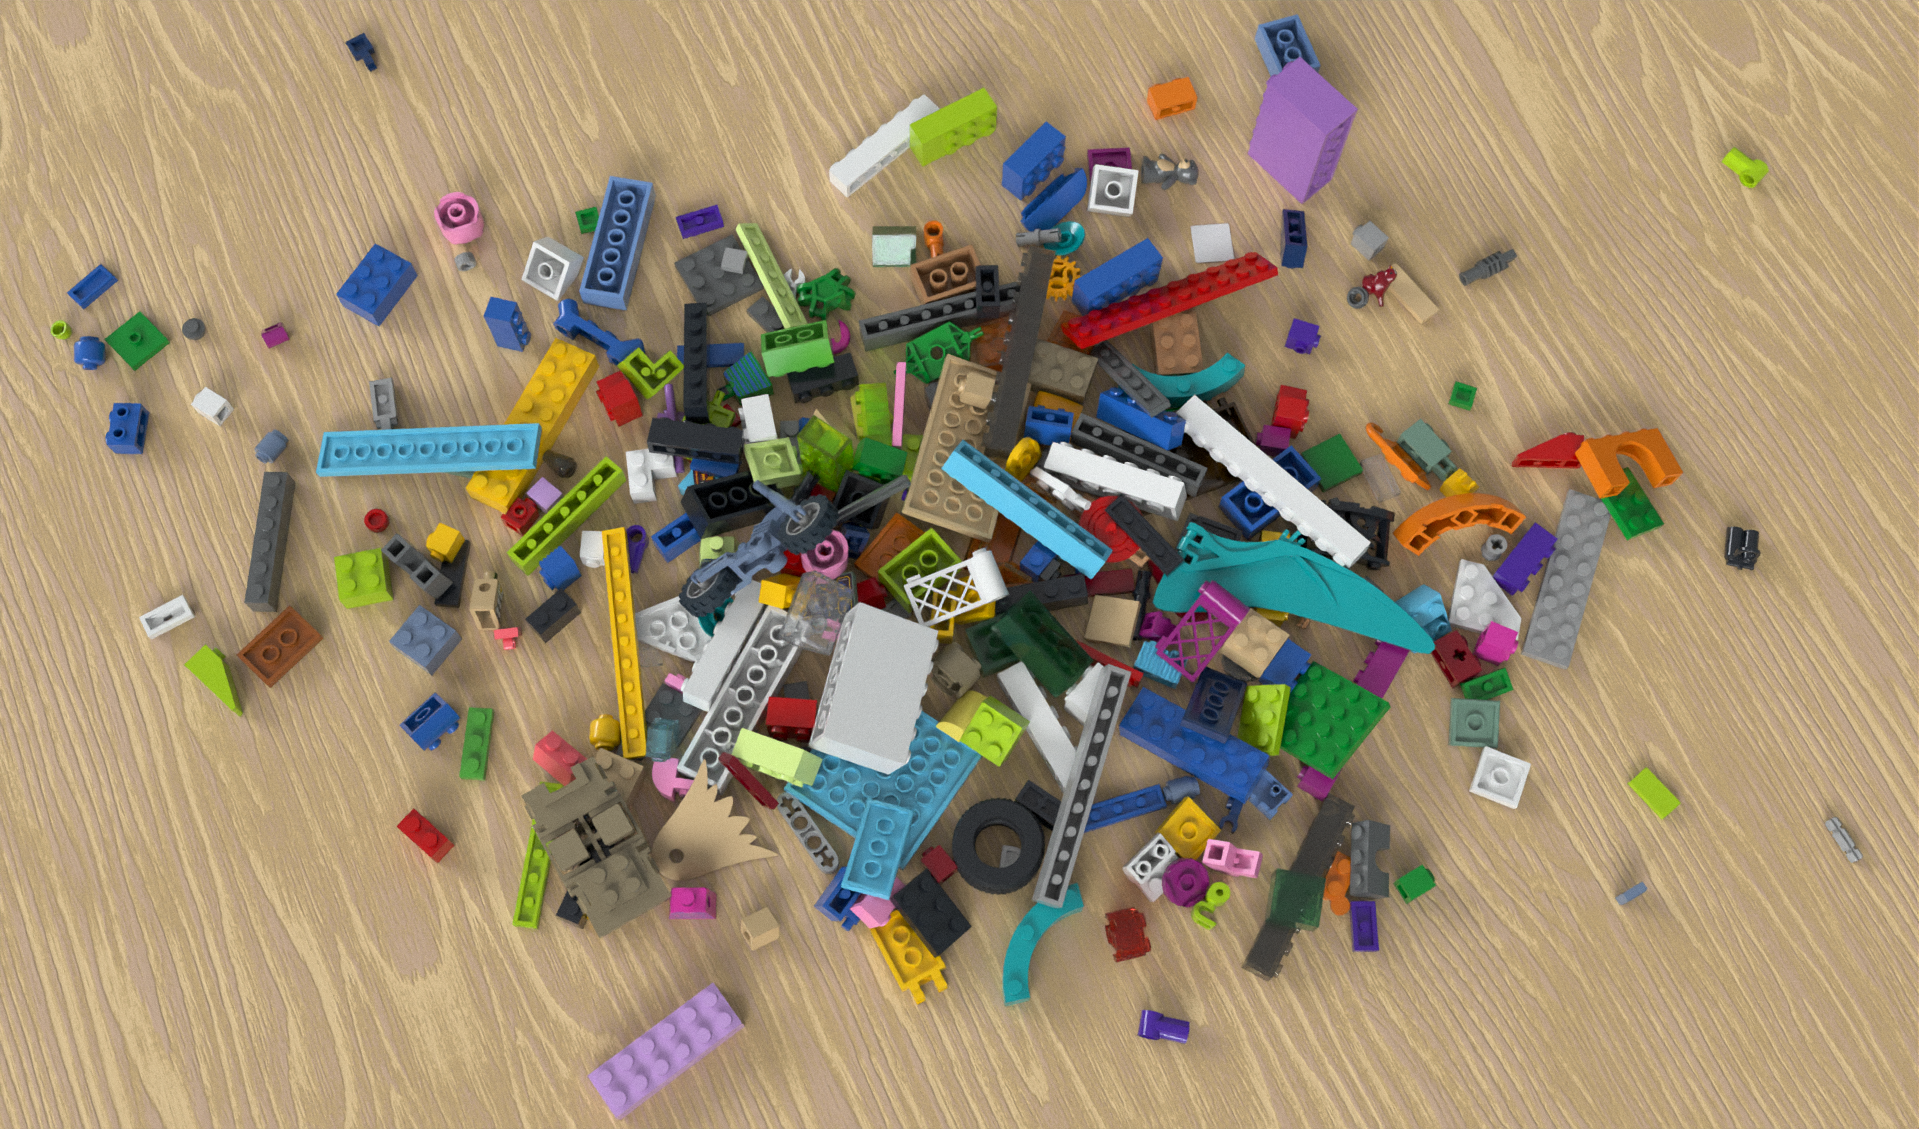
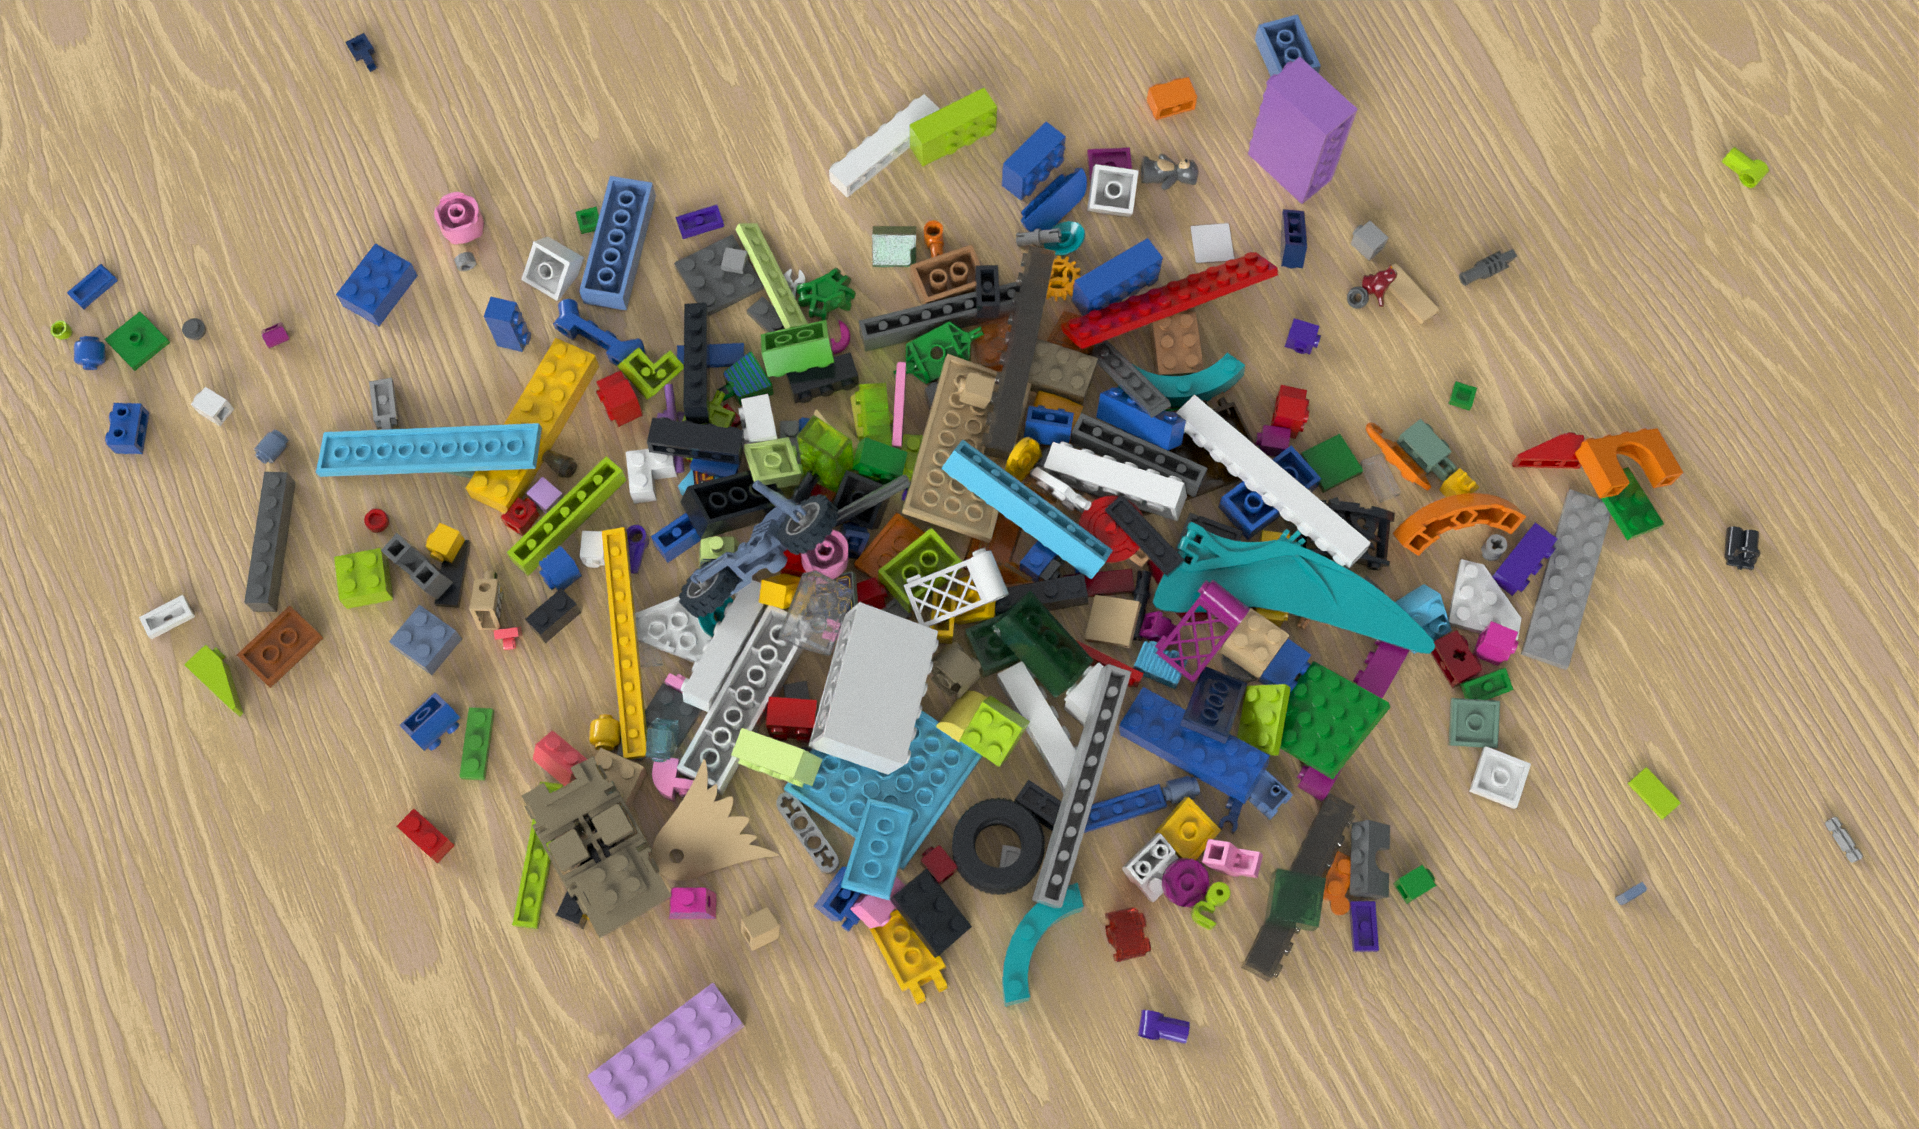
(748, 781): dark red tile -> none

